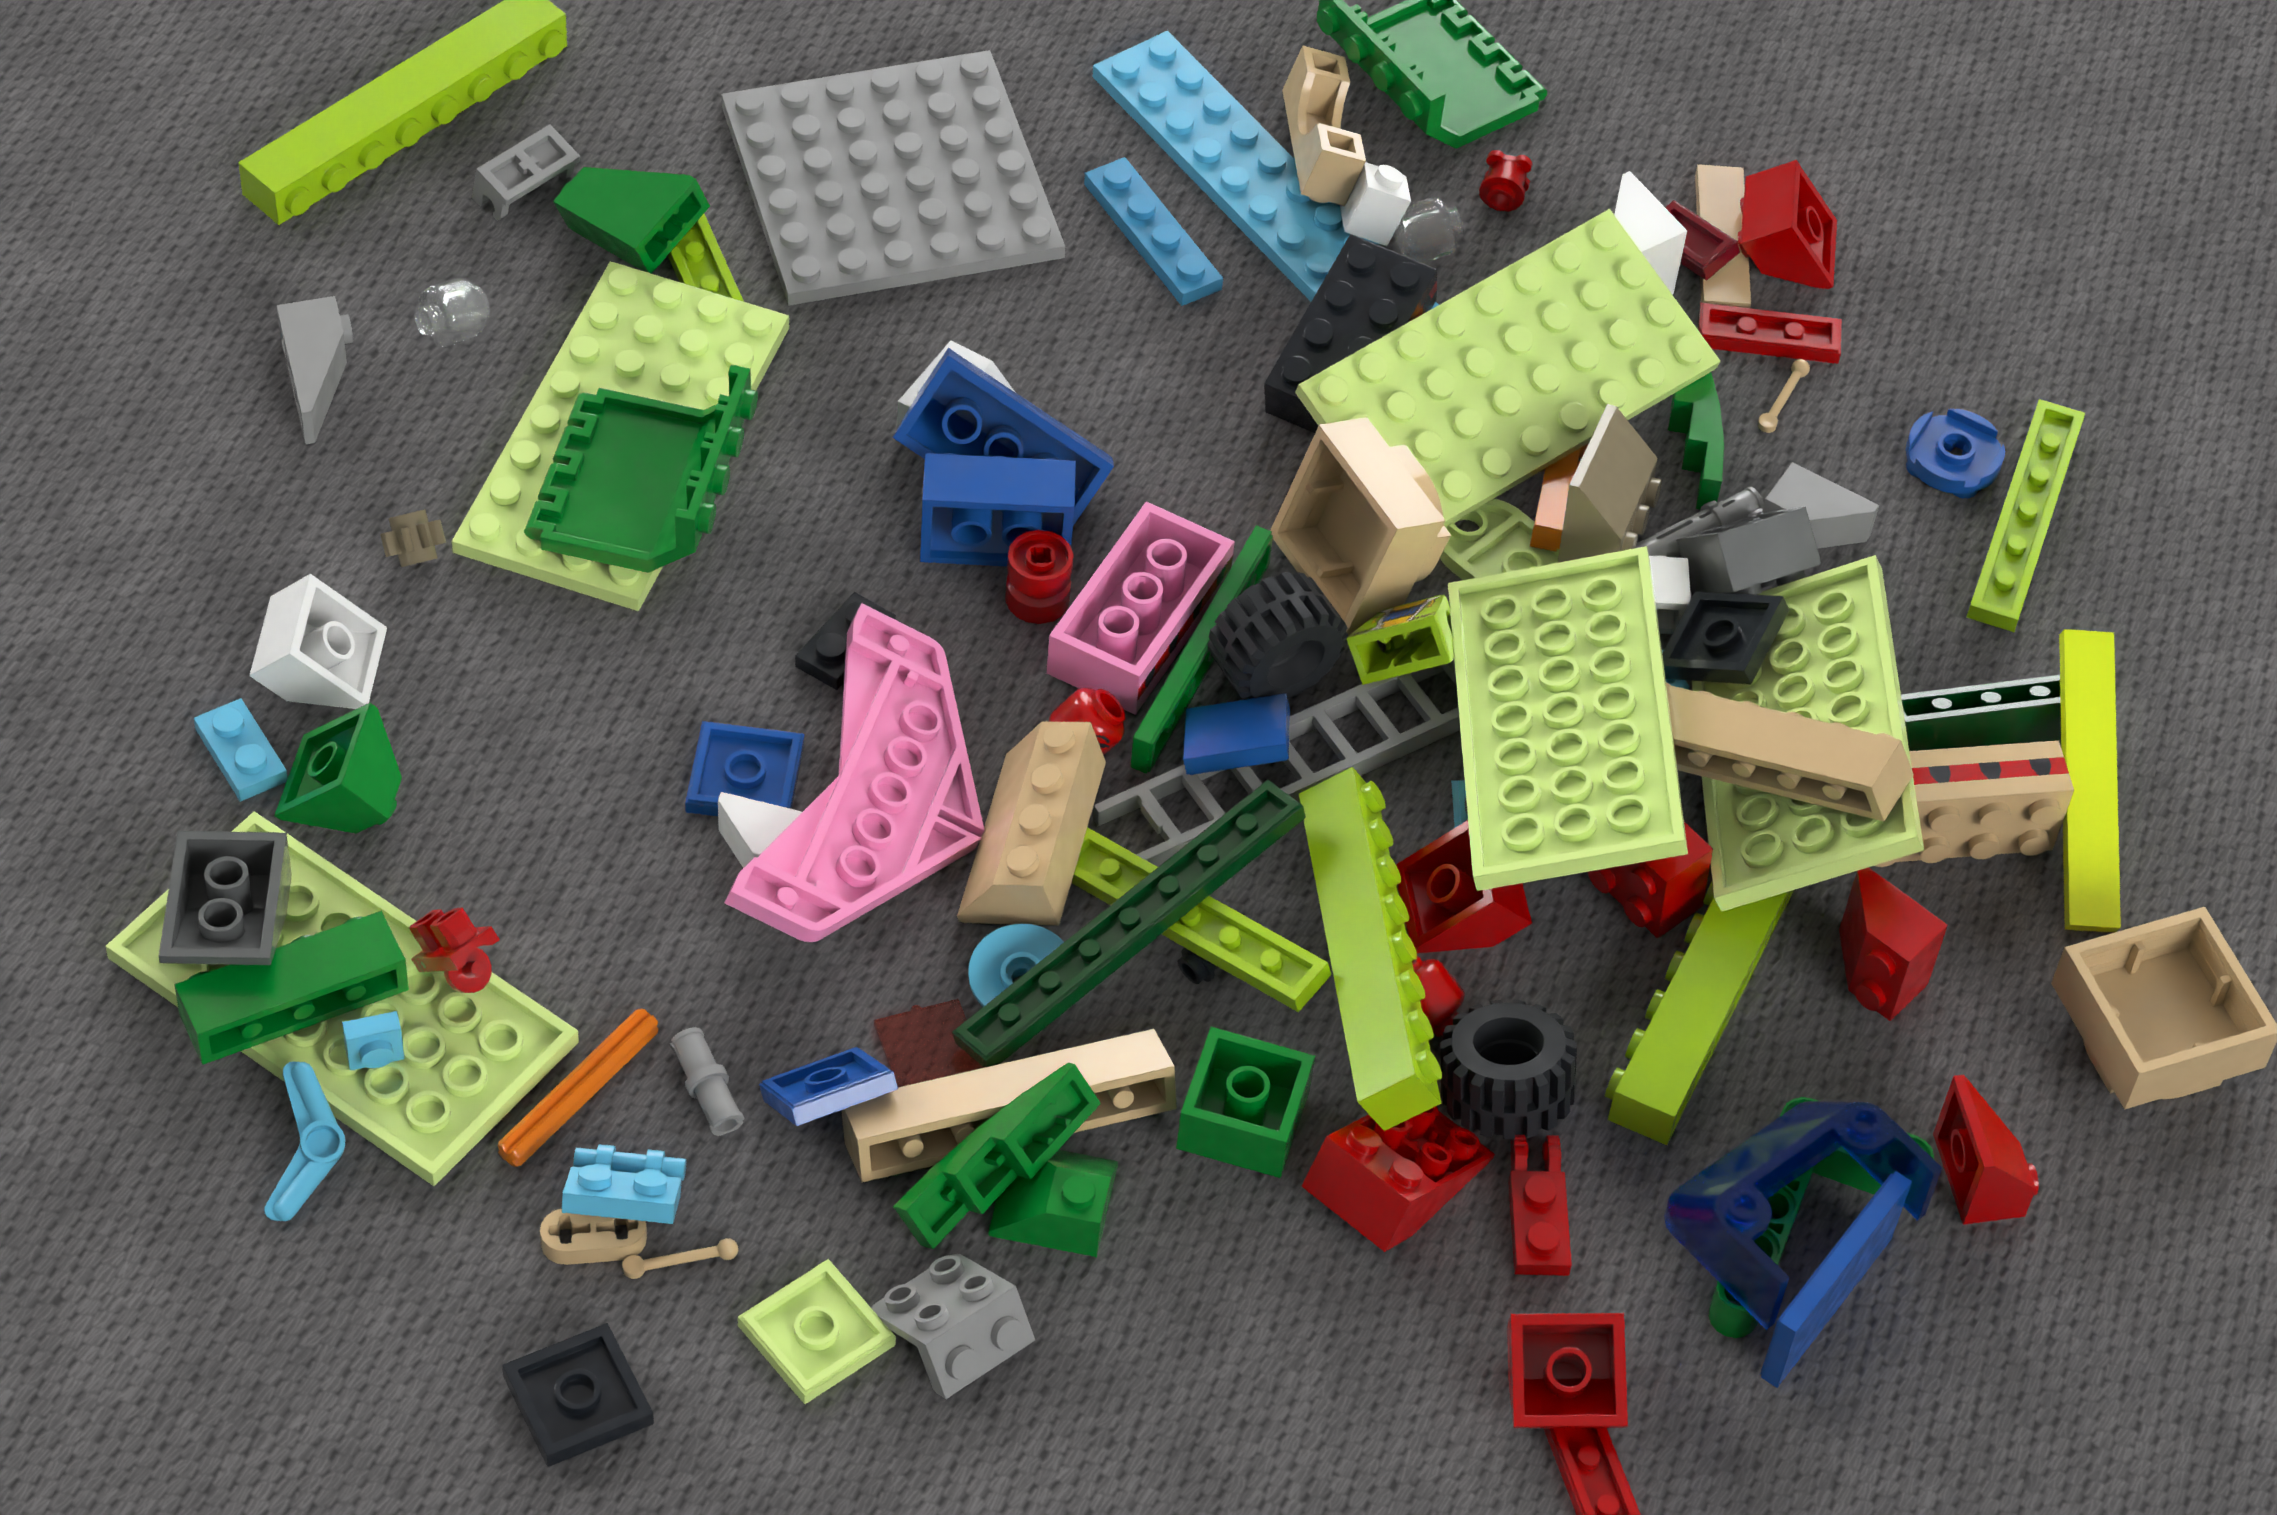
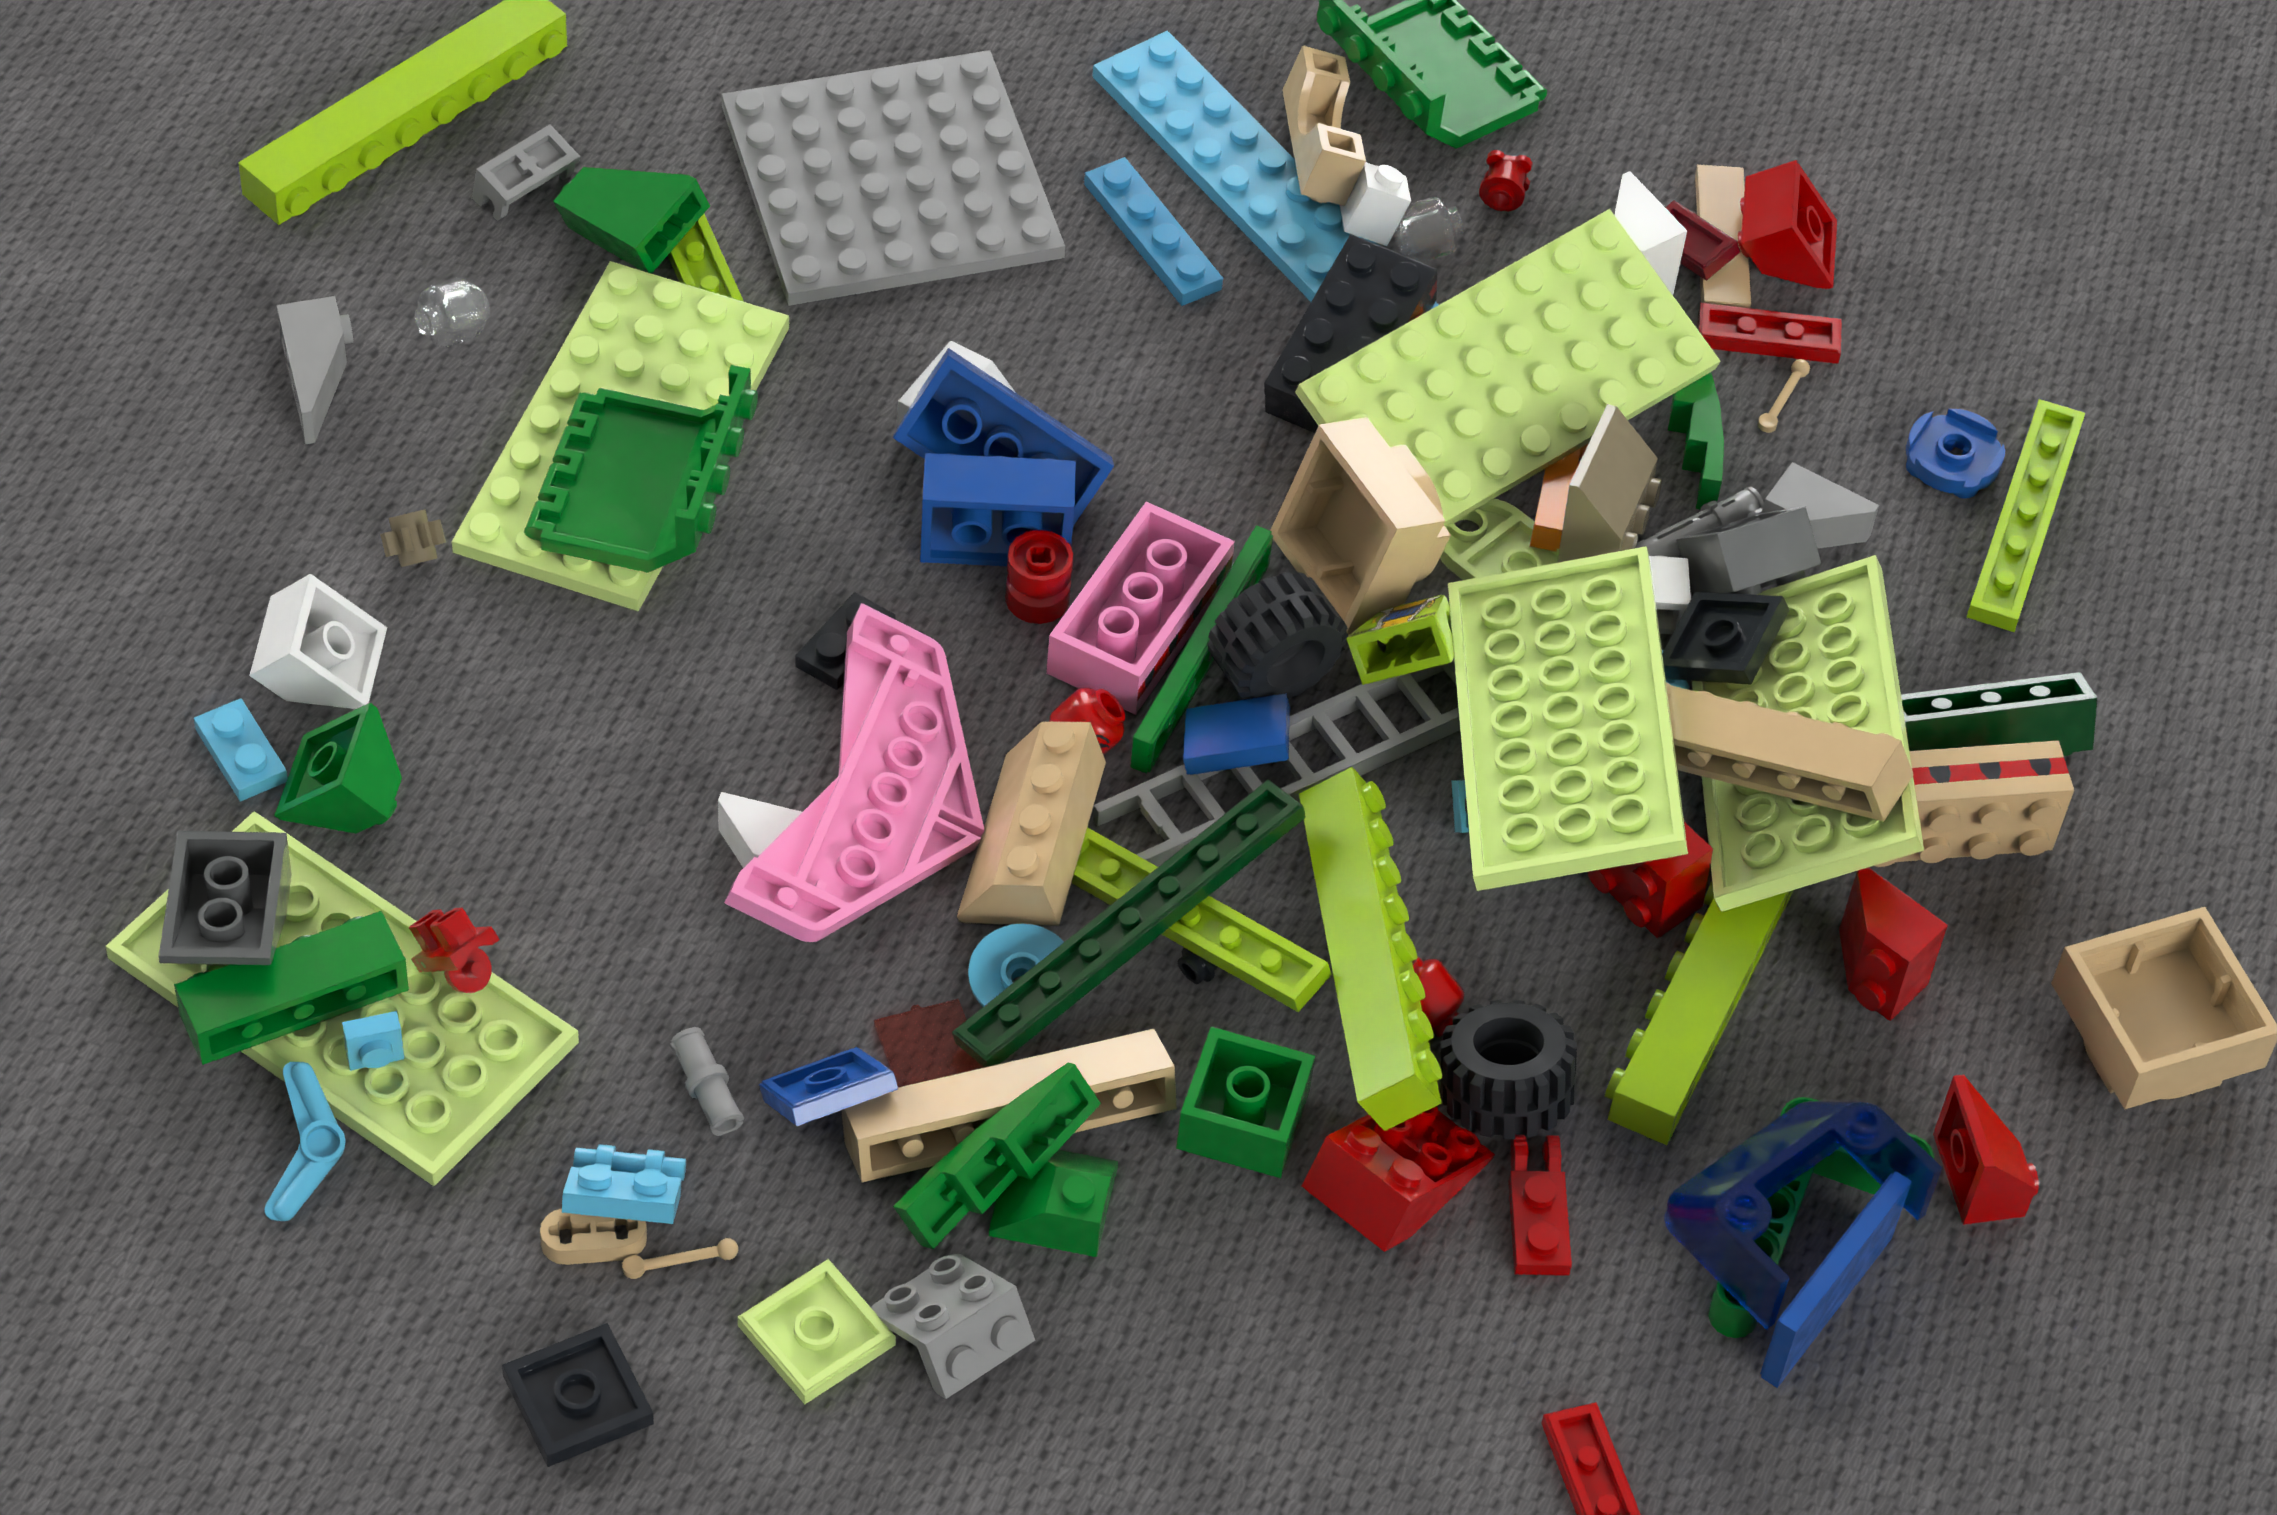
(577, 1087): orange axle -> none
(743, 763): blue tile -> none
(1445, 904): red slope -> none
(1567, 1370): red slope -> none
(2091, 759): neon yellow tile -> none

